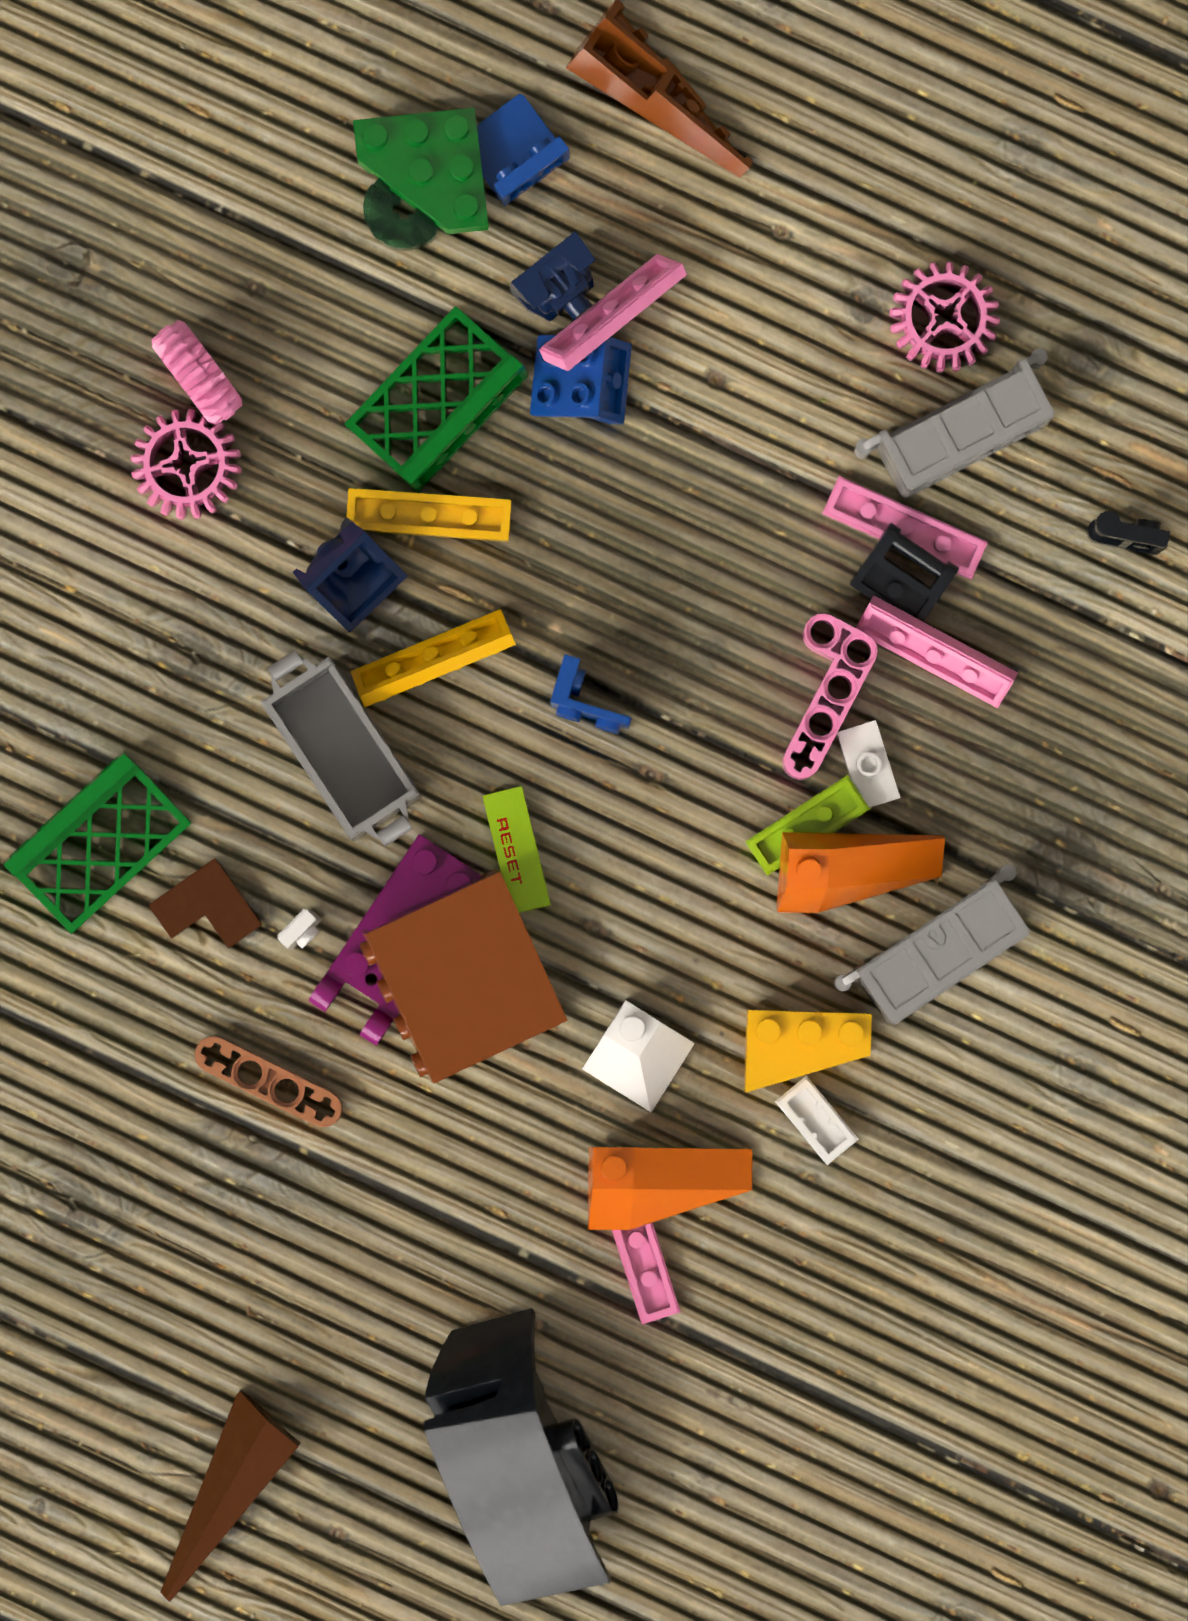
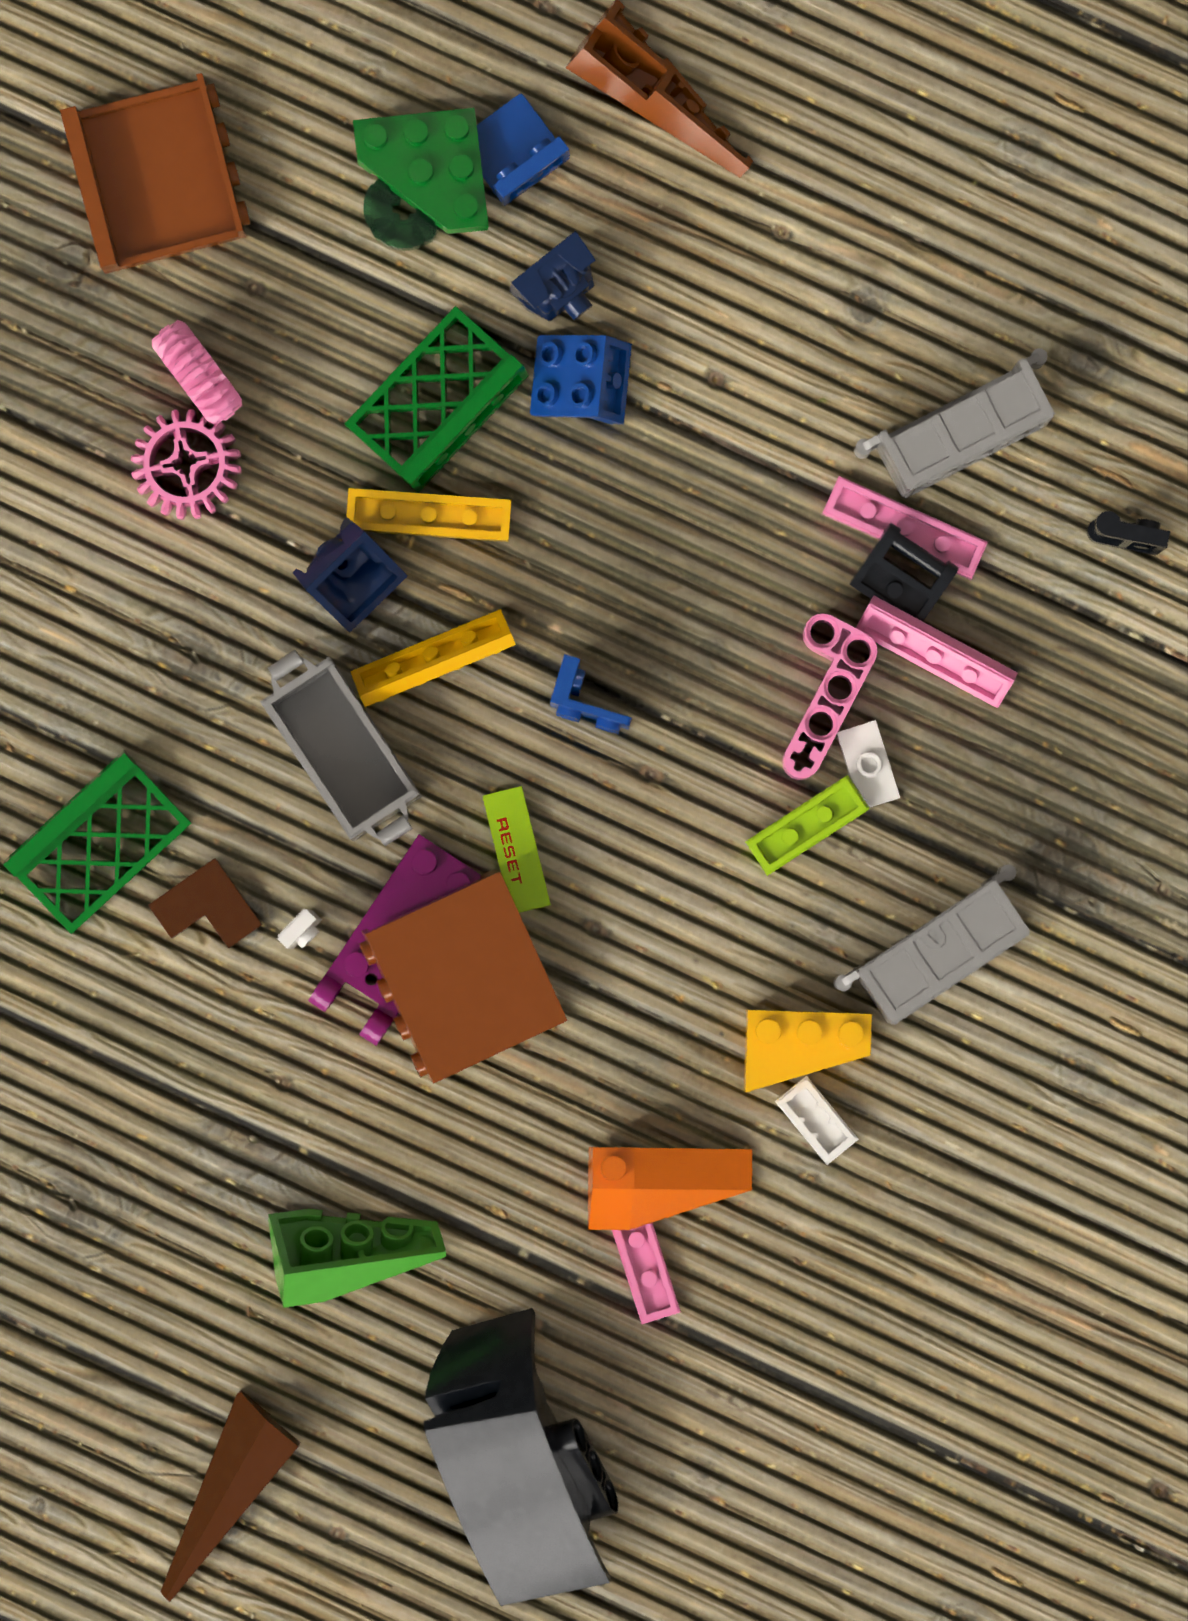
(155, 175): none -> dark orange panel
(267, 1084): nougat beam -> none
(336, 1255): none -> bright green wedge
(612, 312): bright pink tile -> none
(638, 1056): white slope -> none
(841, 868): orange wedge -> none
(958, 330): bright pink gear -> none

